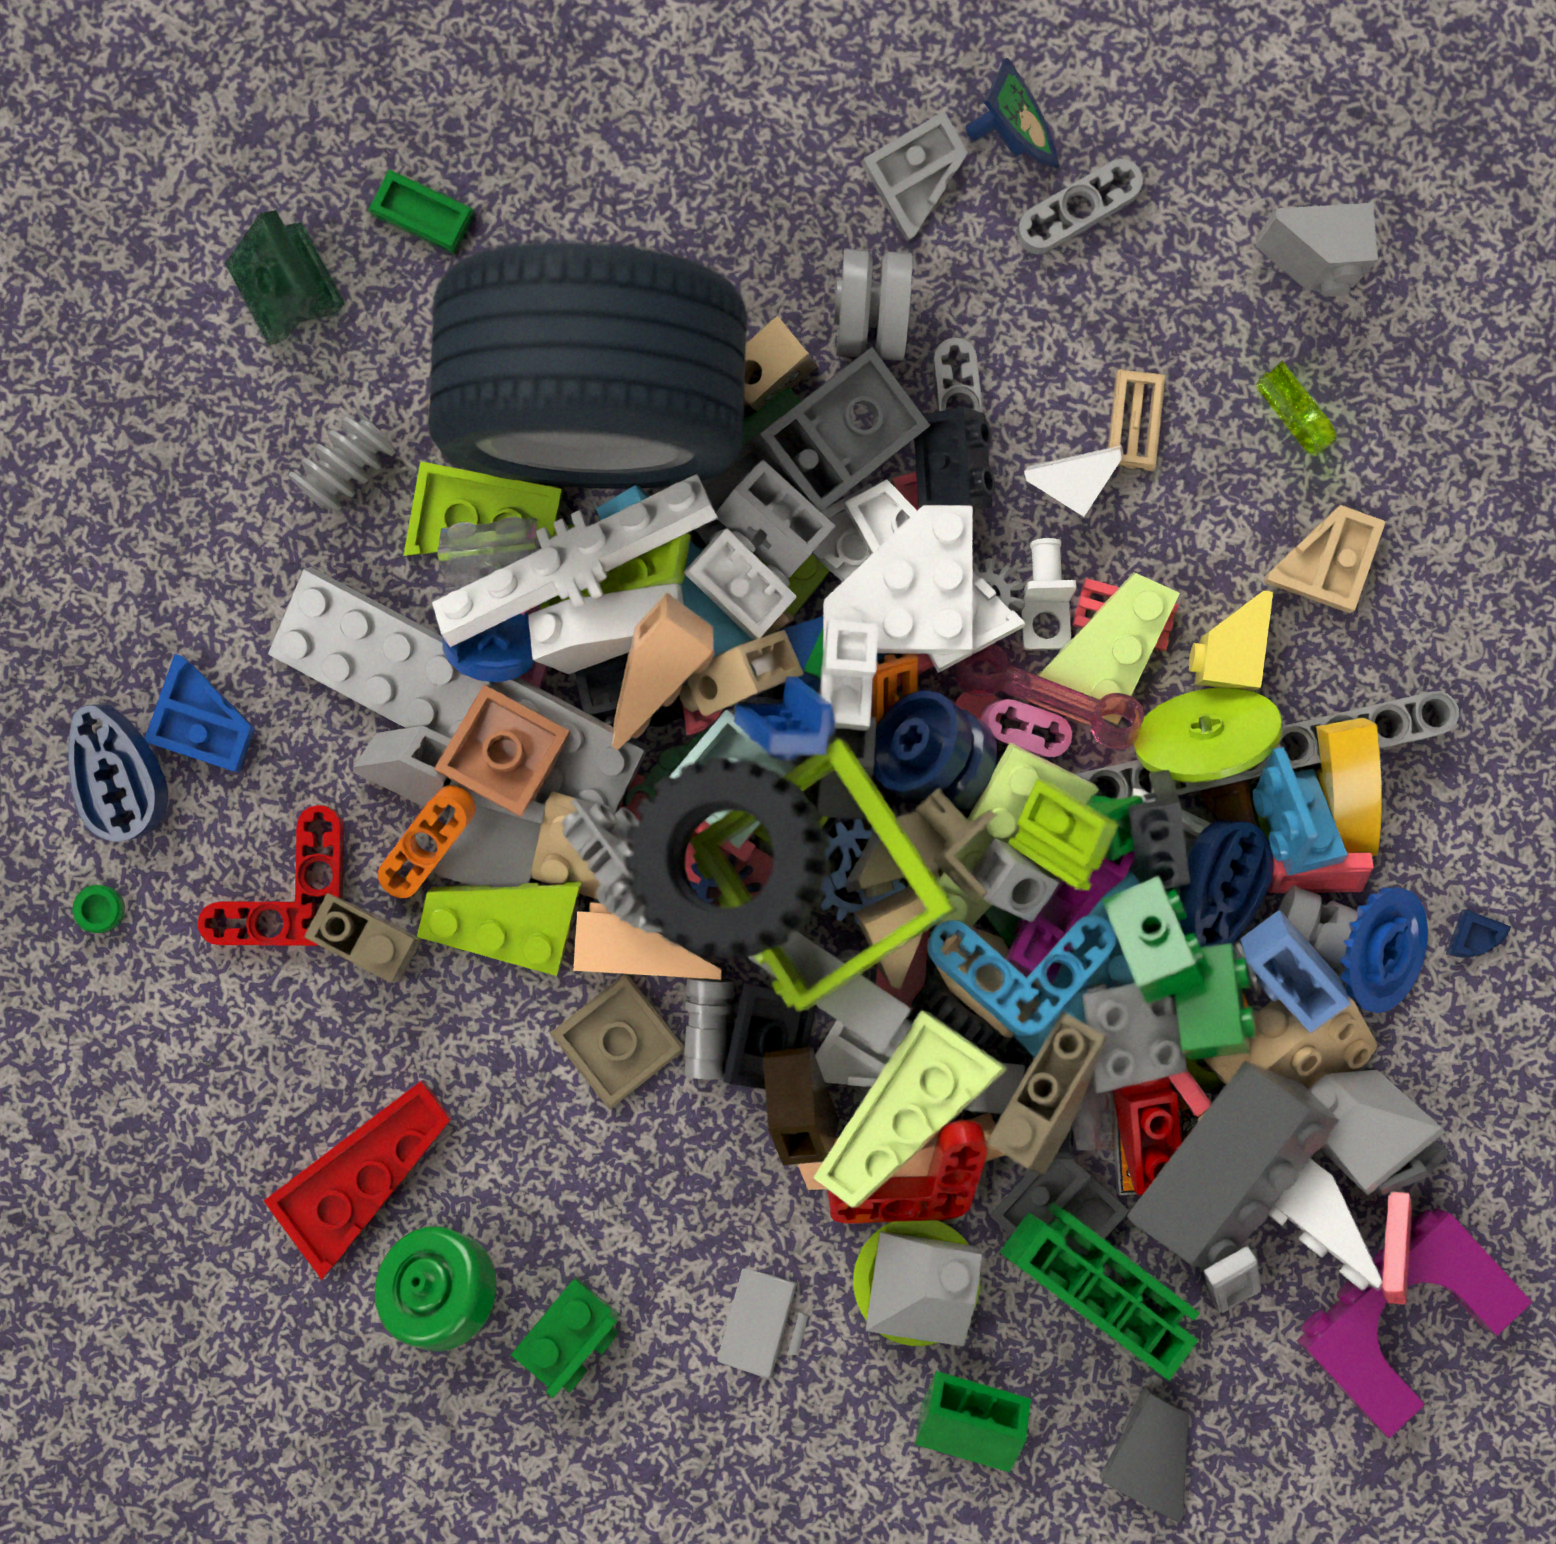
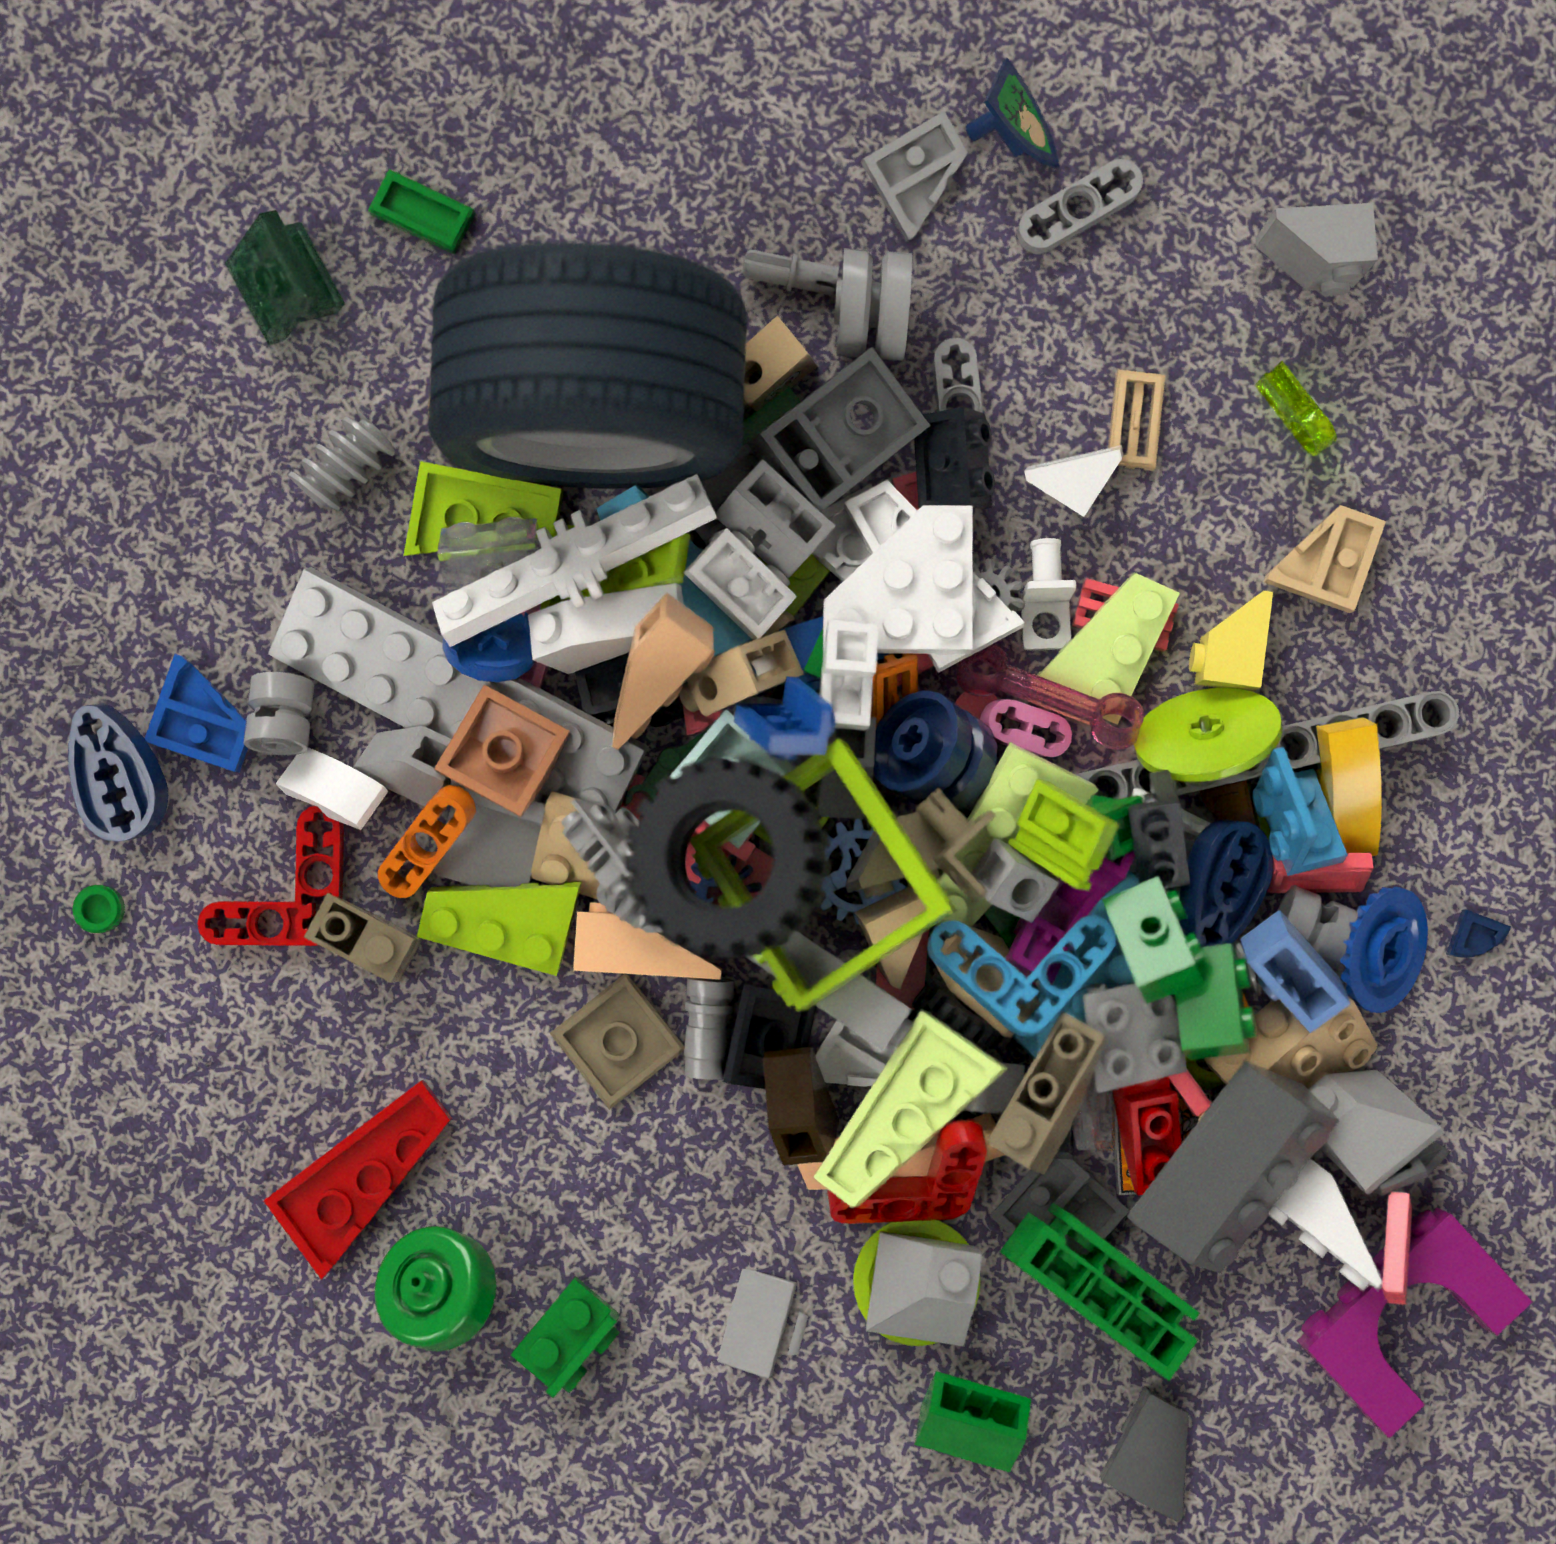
(279, 713): none -> light grey wheel
(333, 787): none -> white slope
(790, 272): none -> light grey axle
(1233, 1280): light grey tile -> none

